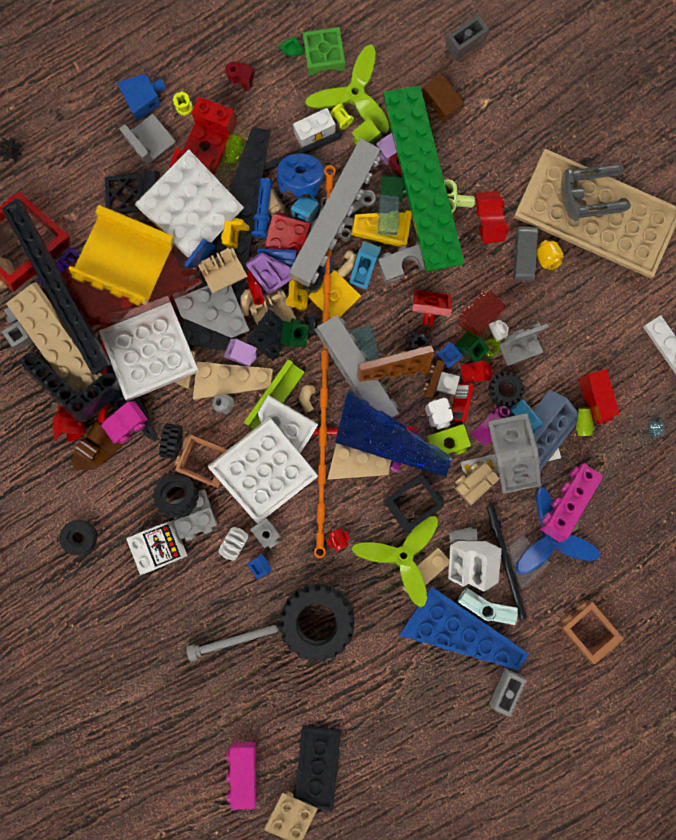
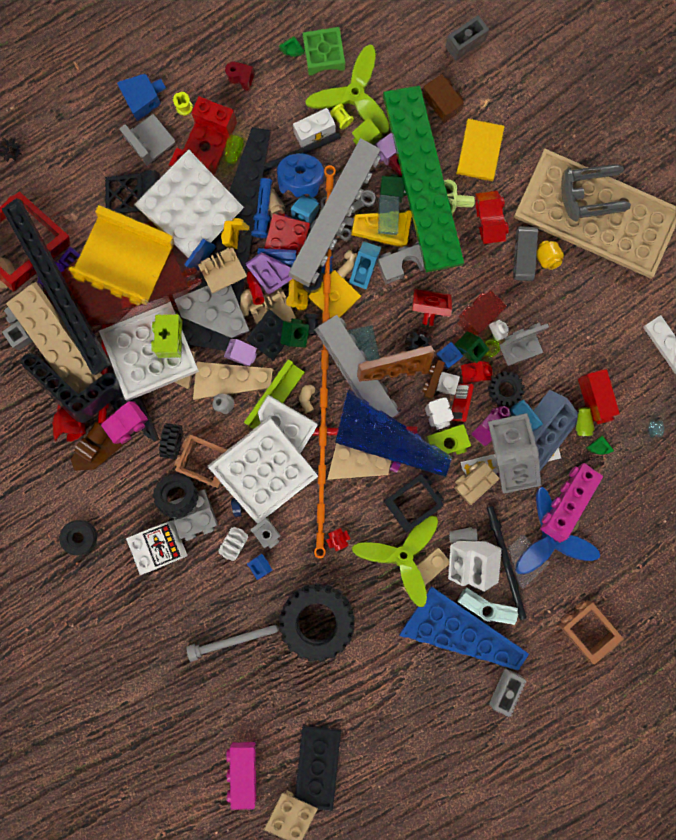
(172, 345): none -> lime brick
(236, 508): none -> dark blue tile
(480, 150): none -> yellow tile
(600, 446): none -> green tile

